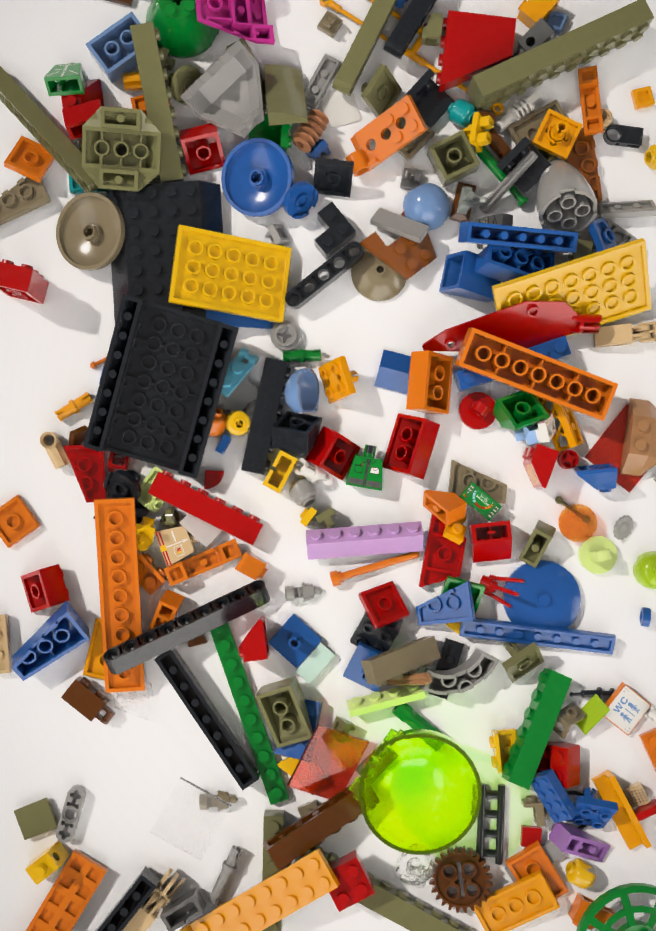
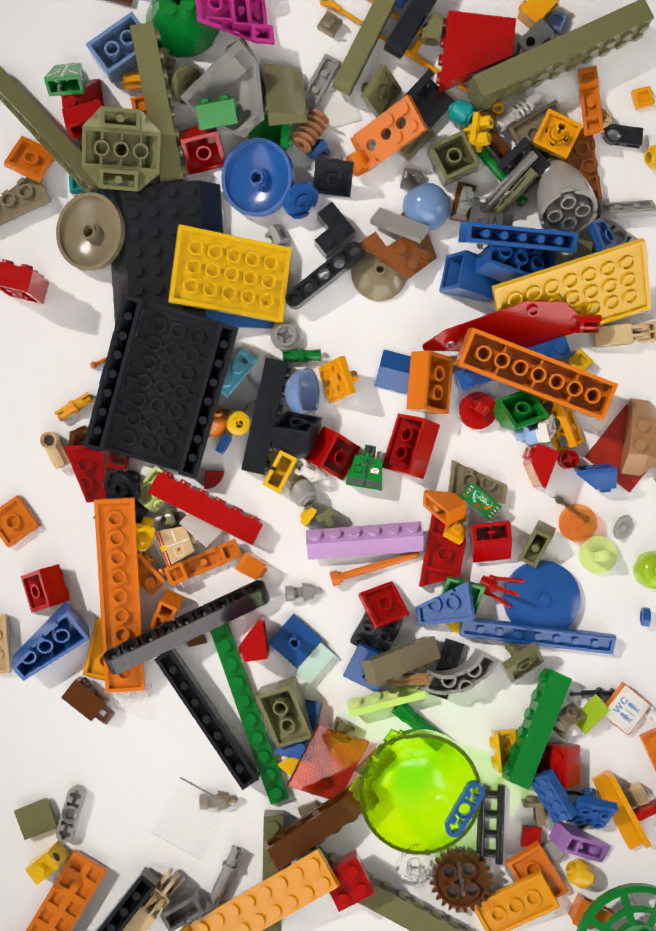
(217, 112): none -> brick
(451, 818): none -> blue beam
(518, 189): none -> olive pin
(580, 360): none -> yellow plate

